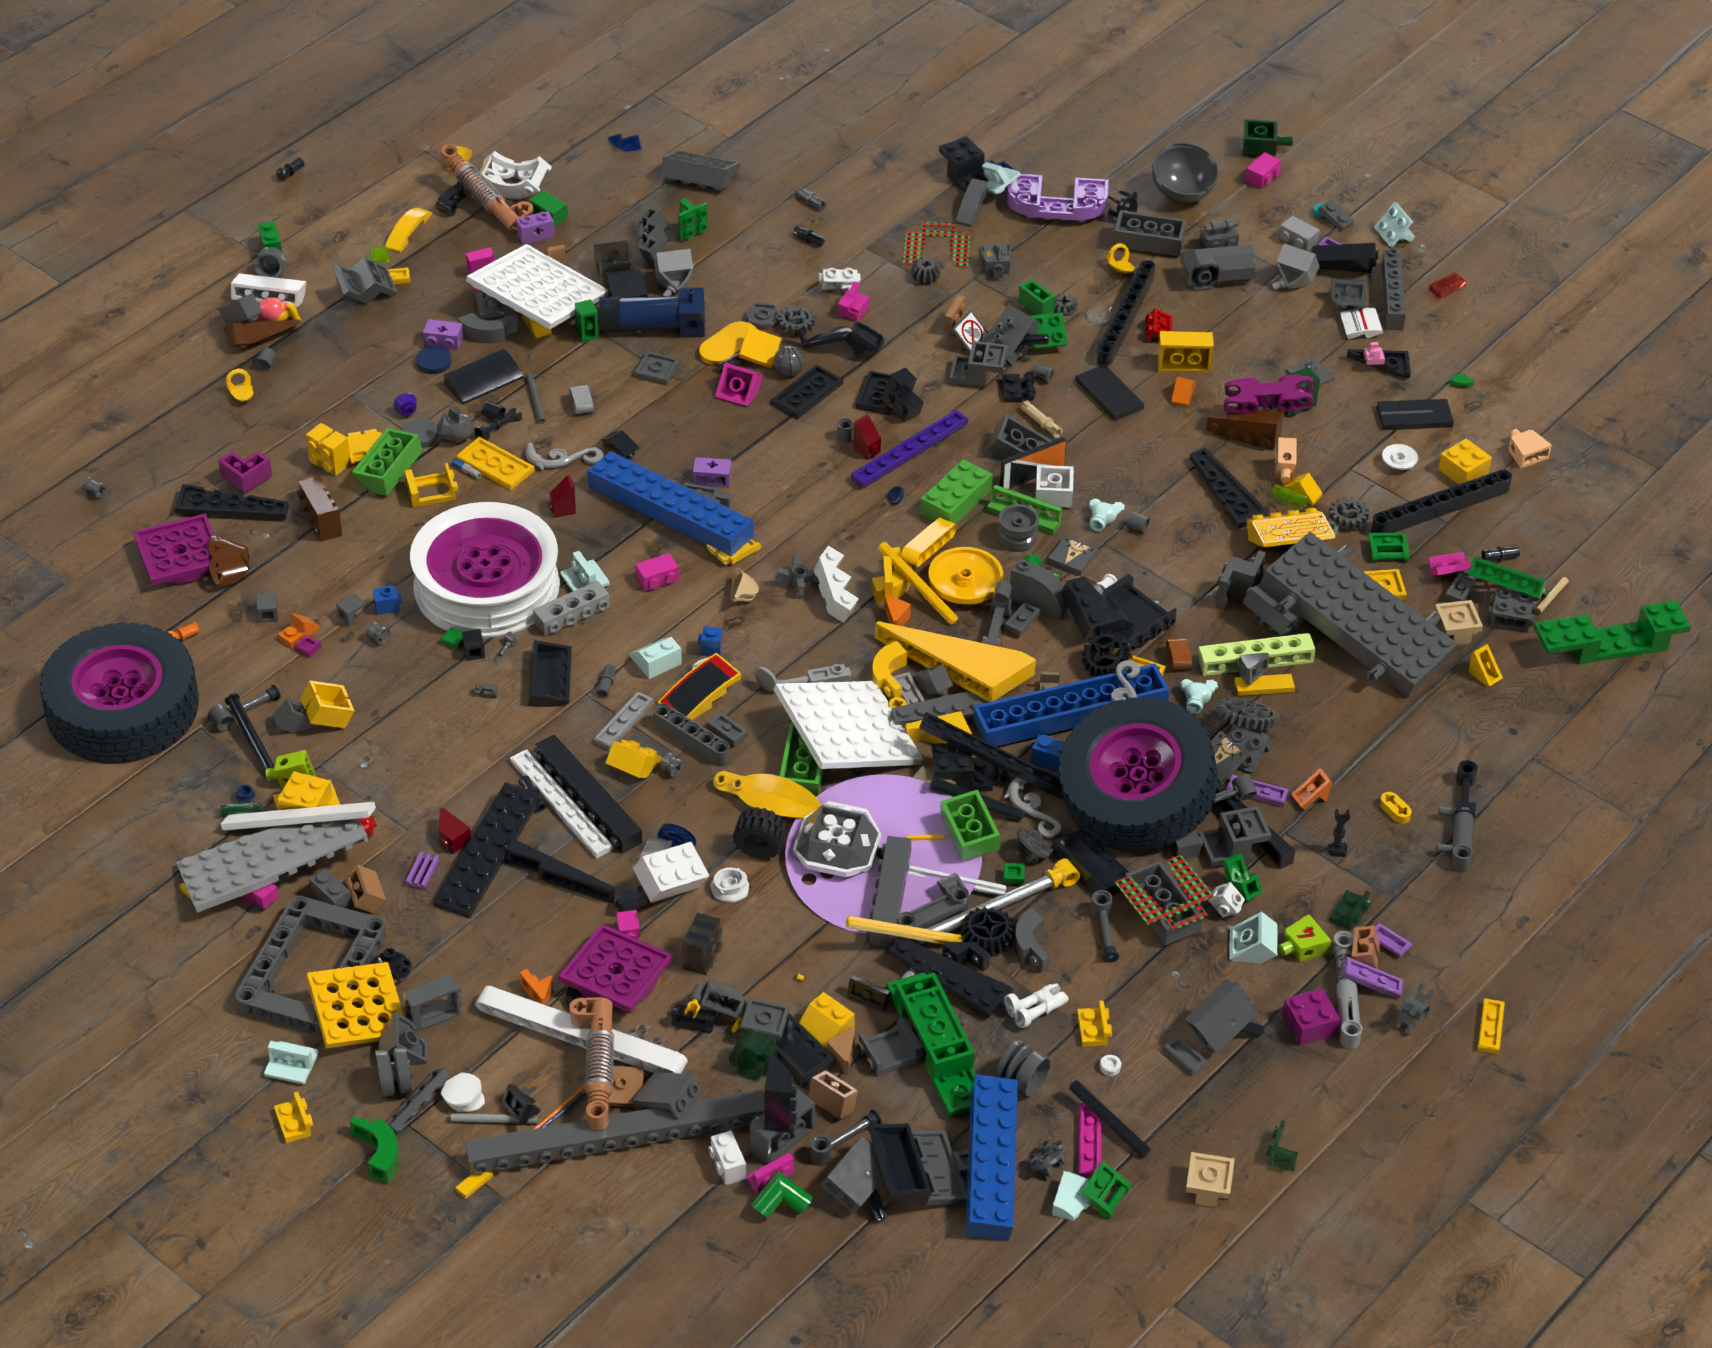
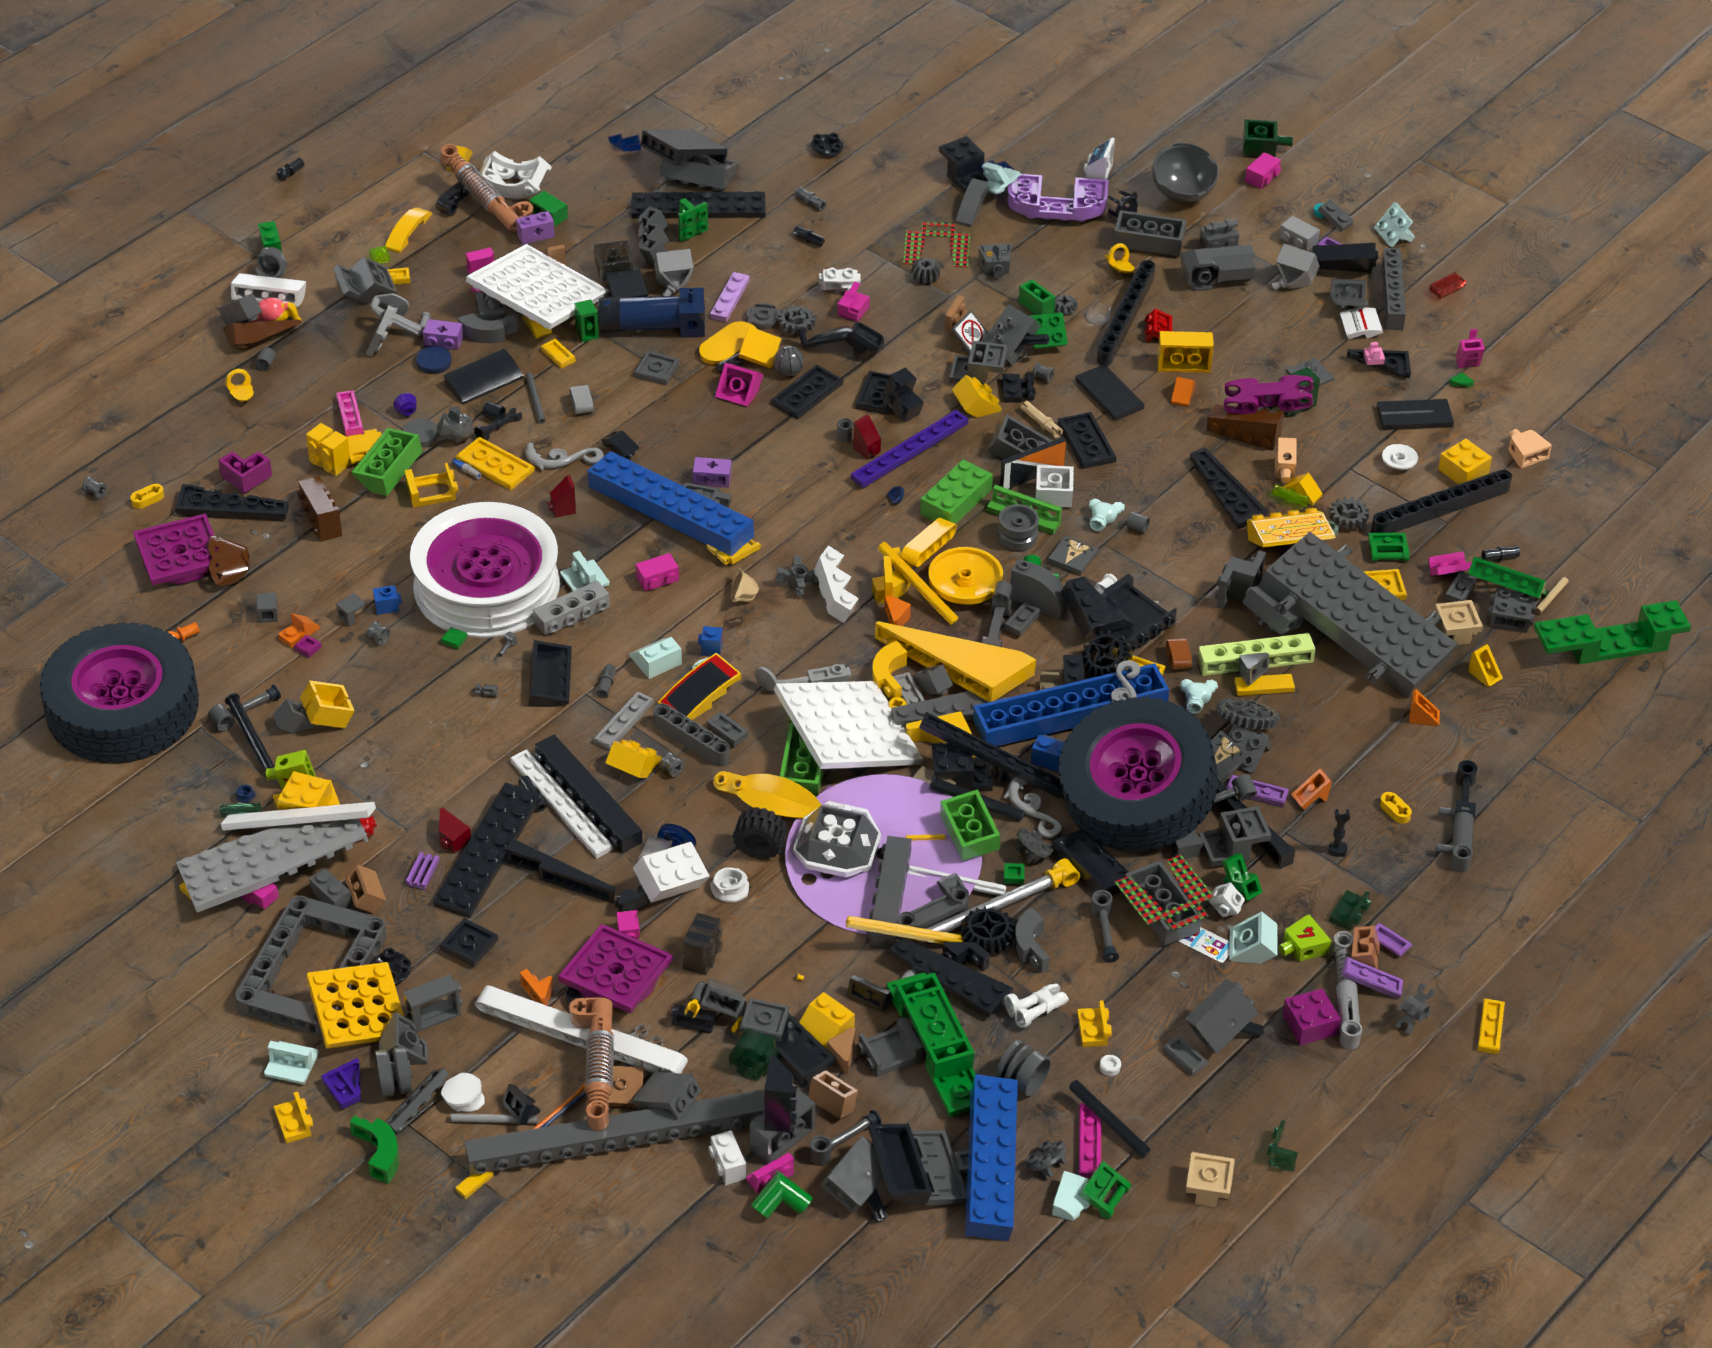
(147, 496): none -> yellow beam
(344, 1083): none -> dark purple wing
(349, 413): none -> dark pink tile
(391, 310): none -> light grey plate
(469, 942): none -> black plate
(473, 644): black brick -> none
(558, 353): none -> yellow tile
(675, 143): none -> black panel
(720, 204): none -> black plate
(729, 297): none -> lavender plate
(827, 144): none -> black dish
(976, 397): none -> yellow slope
(1072, 668): none -> black brick
(1087, 440): none -> black tile
(1100, 161): none -> white slope
(1208, 944): none -> sticker
(1423, 711): none -> orange slope
(1470, 351): none -> dark pink piece

